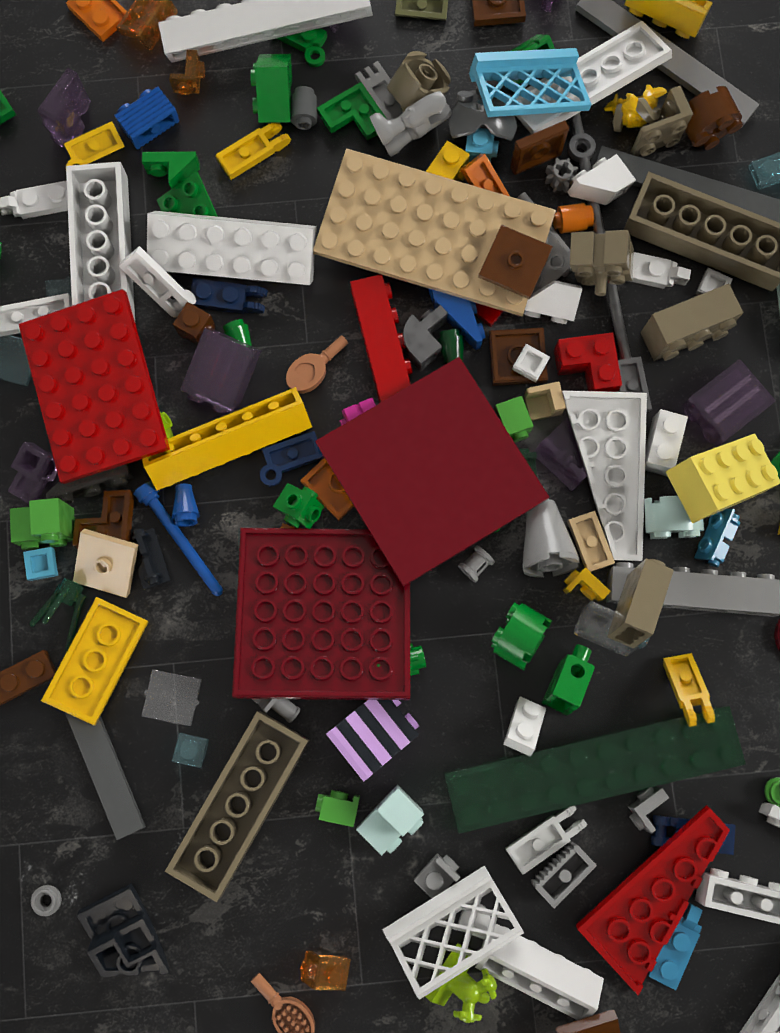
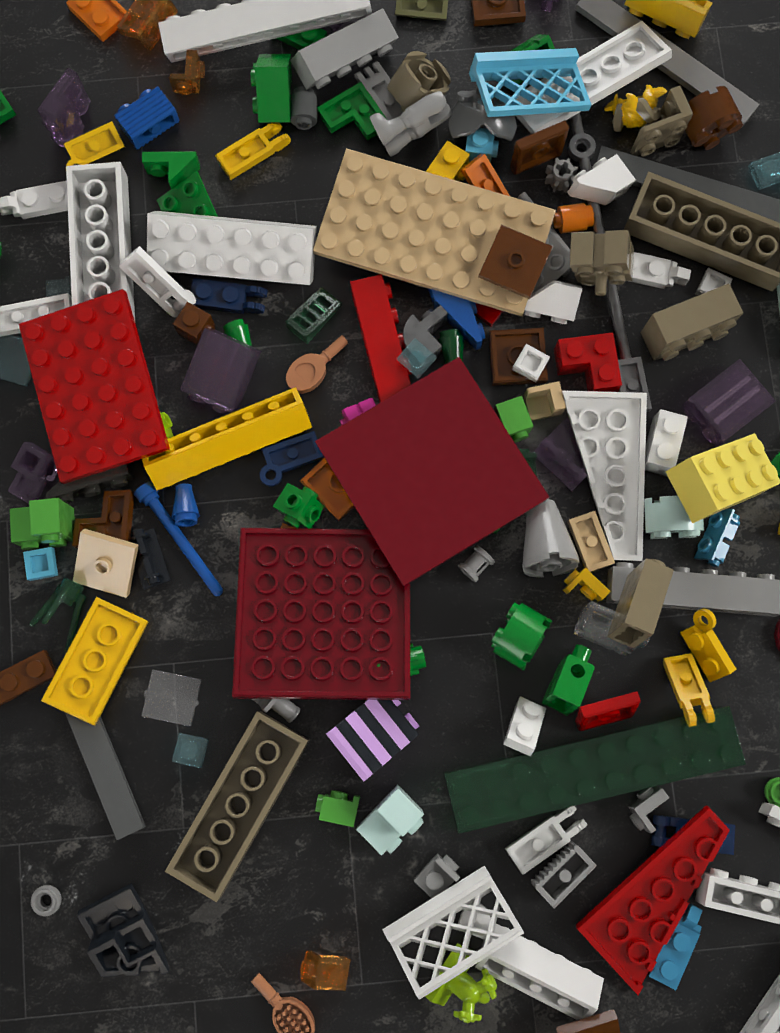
(300, 314): none -> clear green slope
(344, 49): none -> light grey brick
(416, 358): none -> clear light blue plate
(607, 711): none -> red tile
(707, 647): none -> yellow hinge

